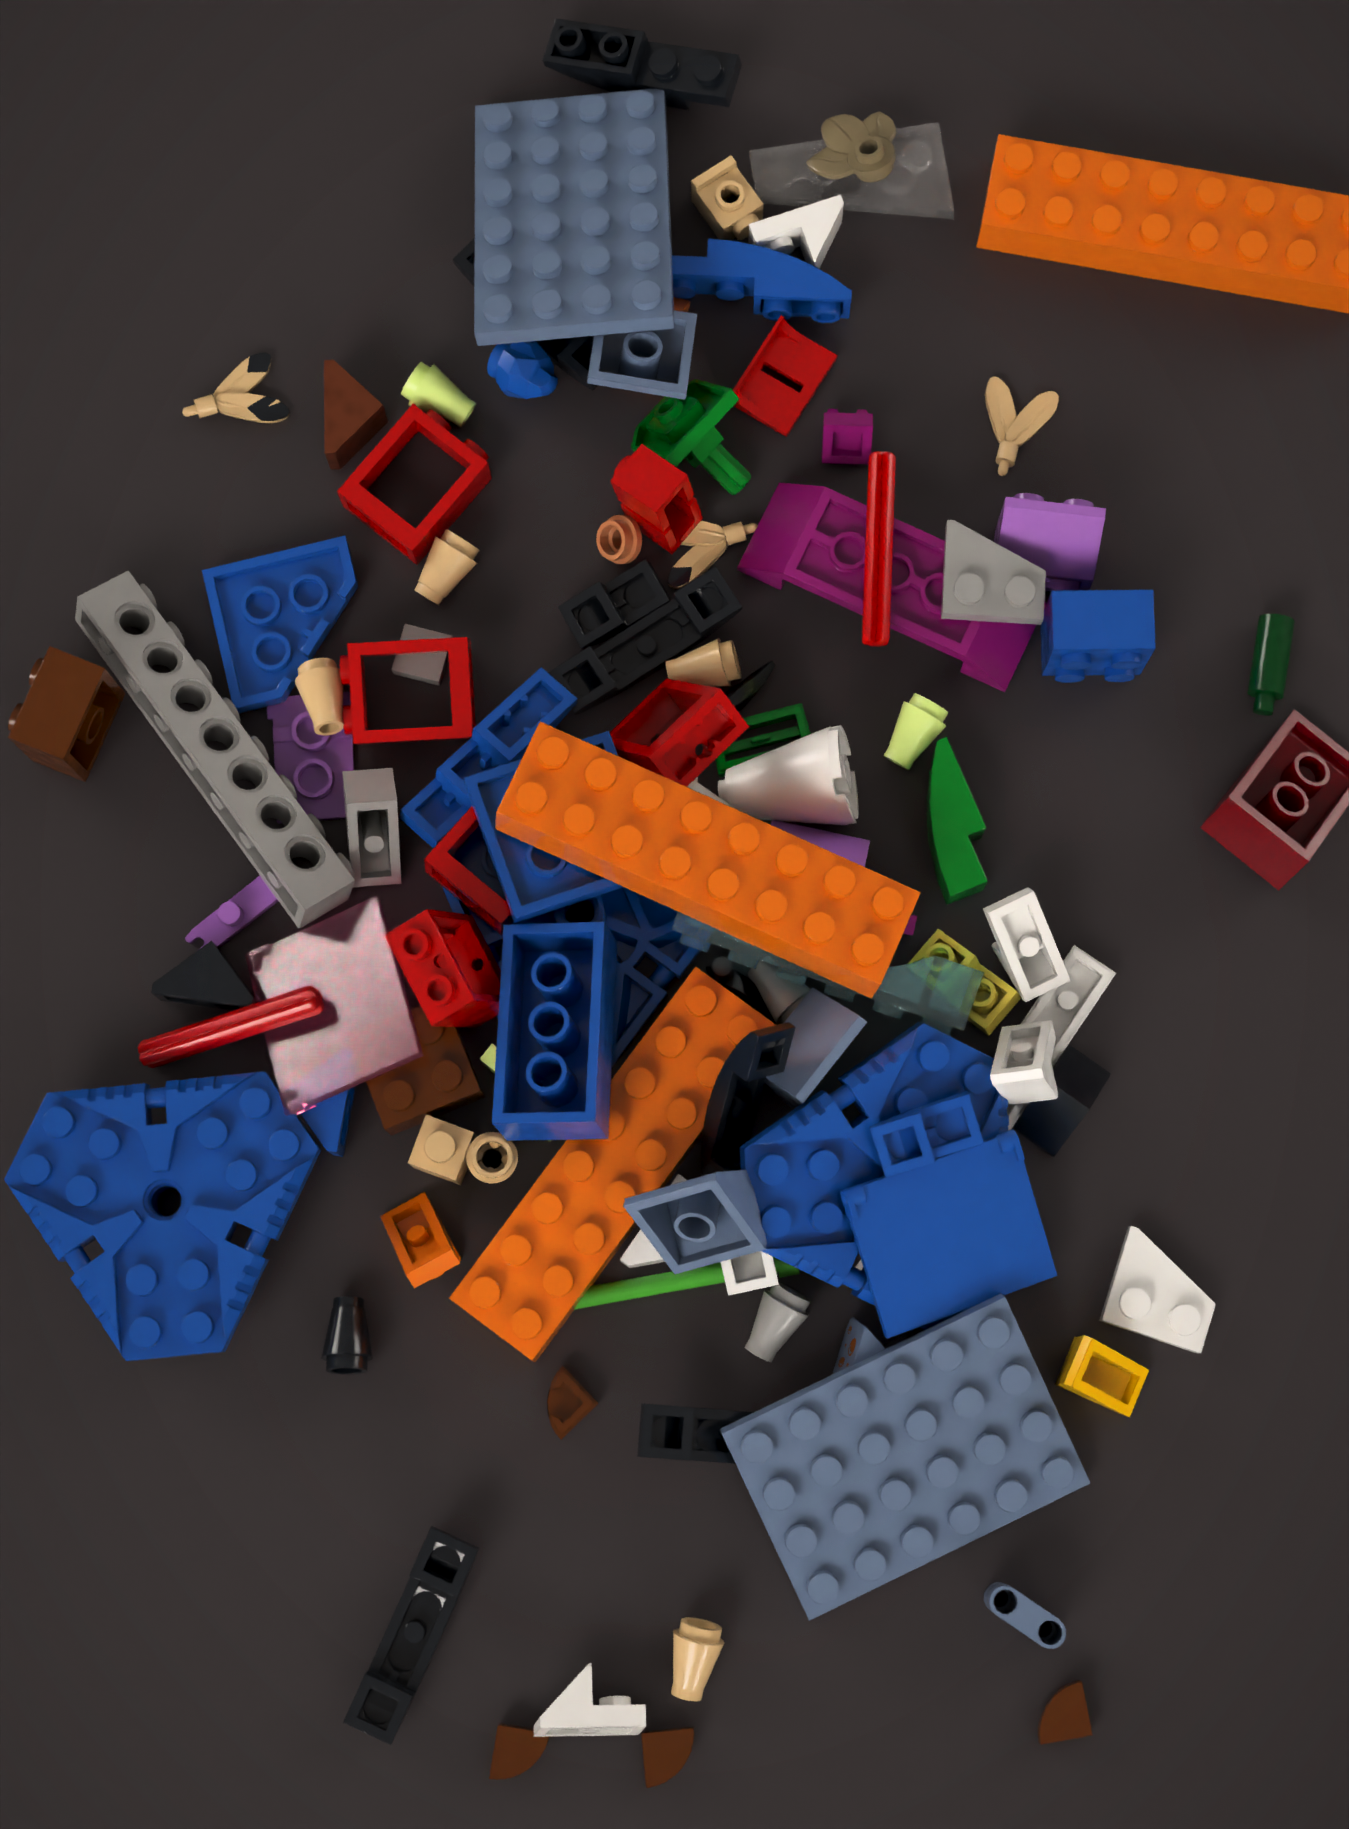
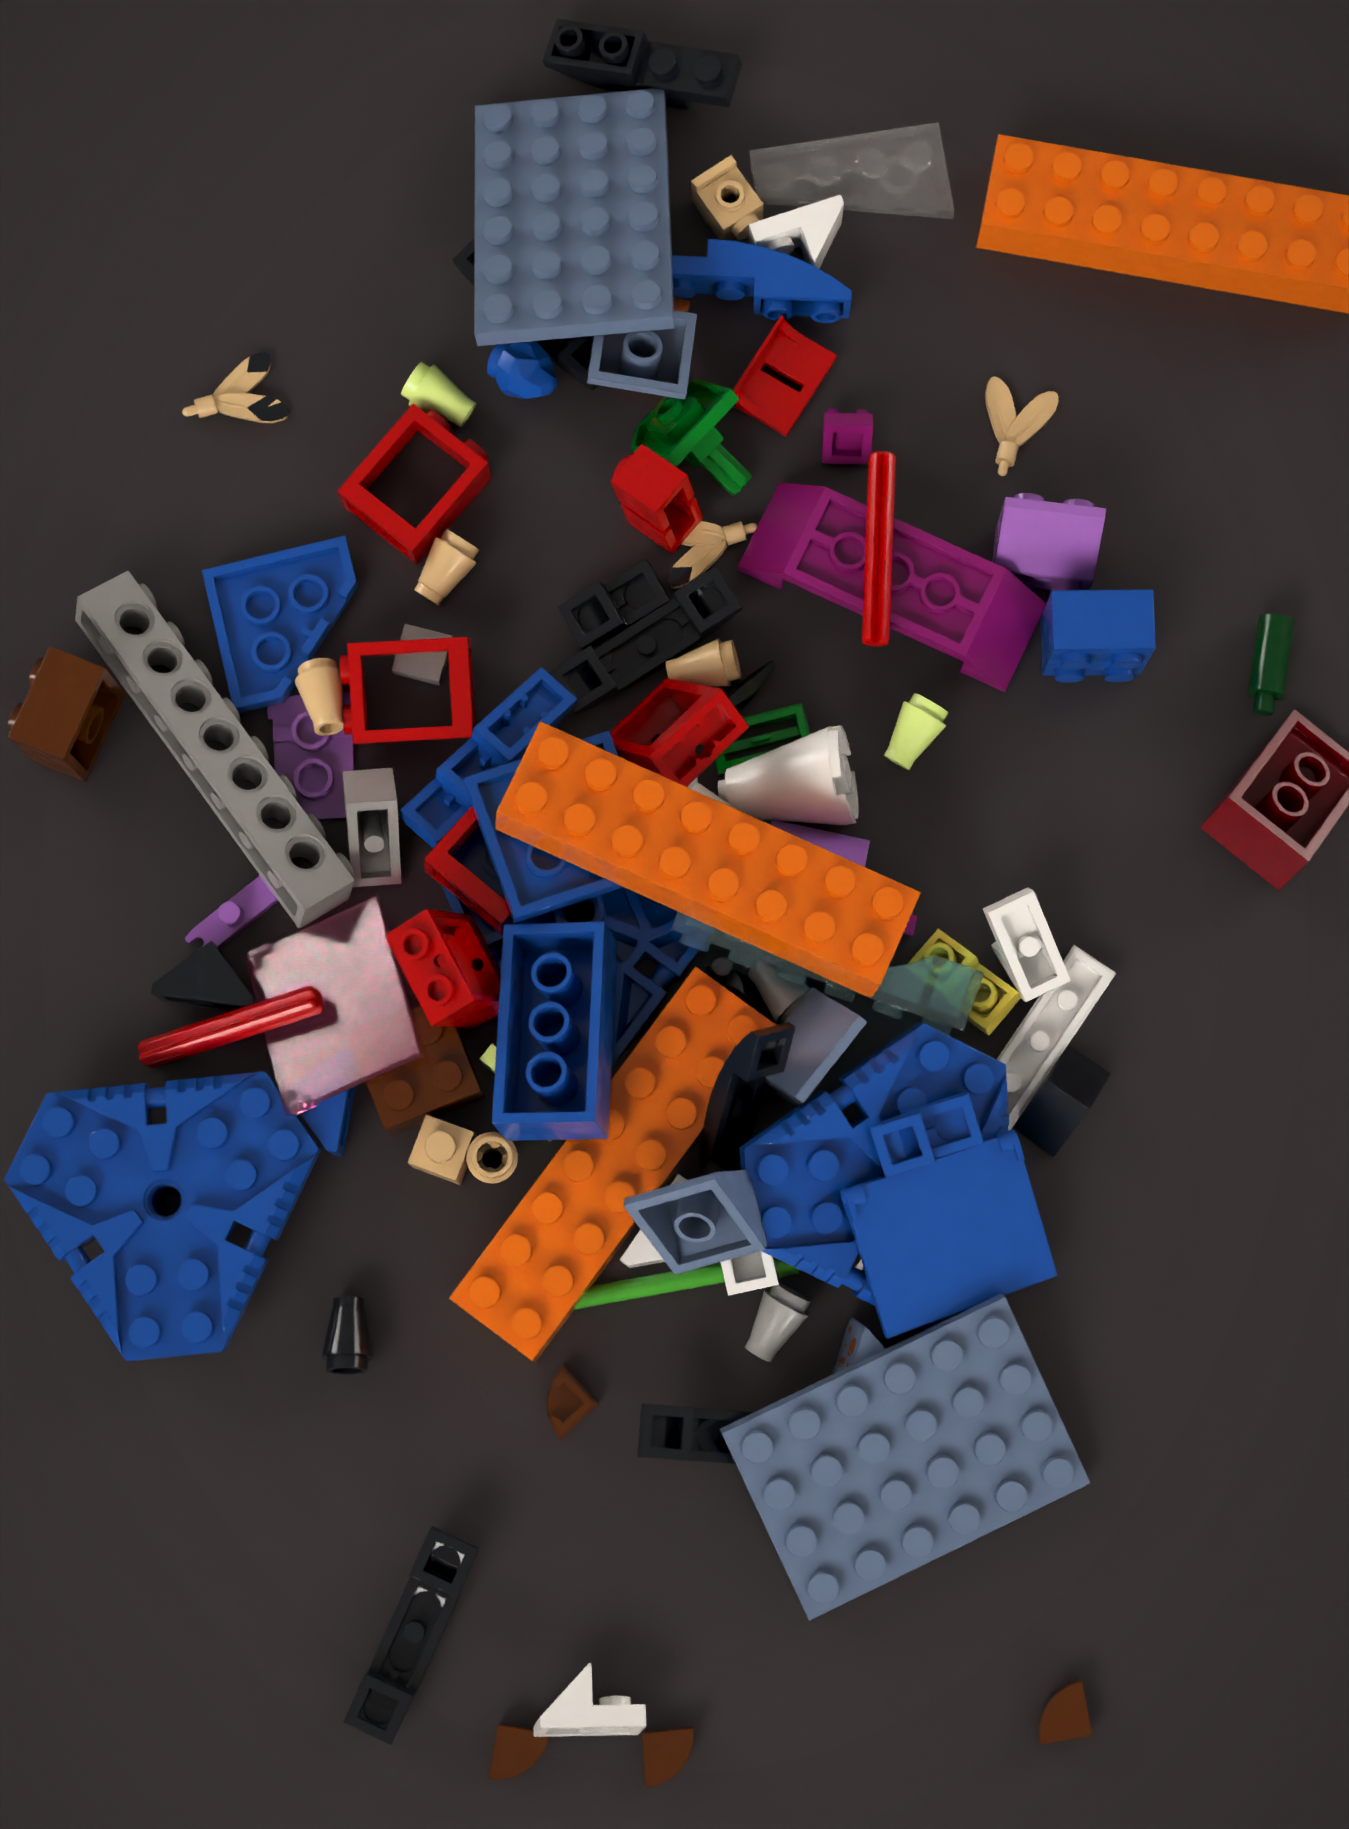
(350, 415): copper slope -> none
(420, 1240): orange slope -> none
(619, 539): nougat plate -> none
(694, 1656): tan cone -> none
(856, 148): dark tan plate -> none
(952, 826): green slope -> none
(988, 581): light grey wing -> none
(1023, 1063): white slope -> none
(1025, 1615): sand blue piece -> none
(1102, 1375): yellow slope -> none
(1156, 1296): white wing -> none

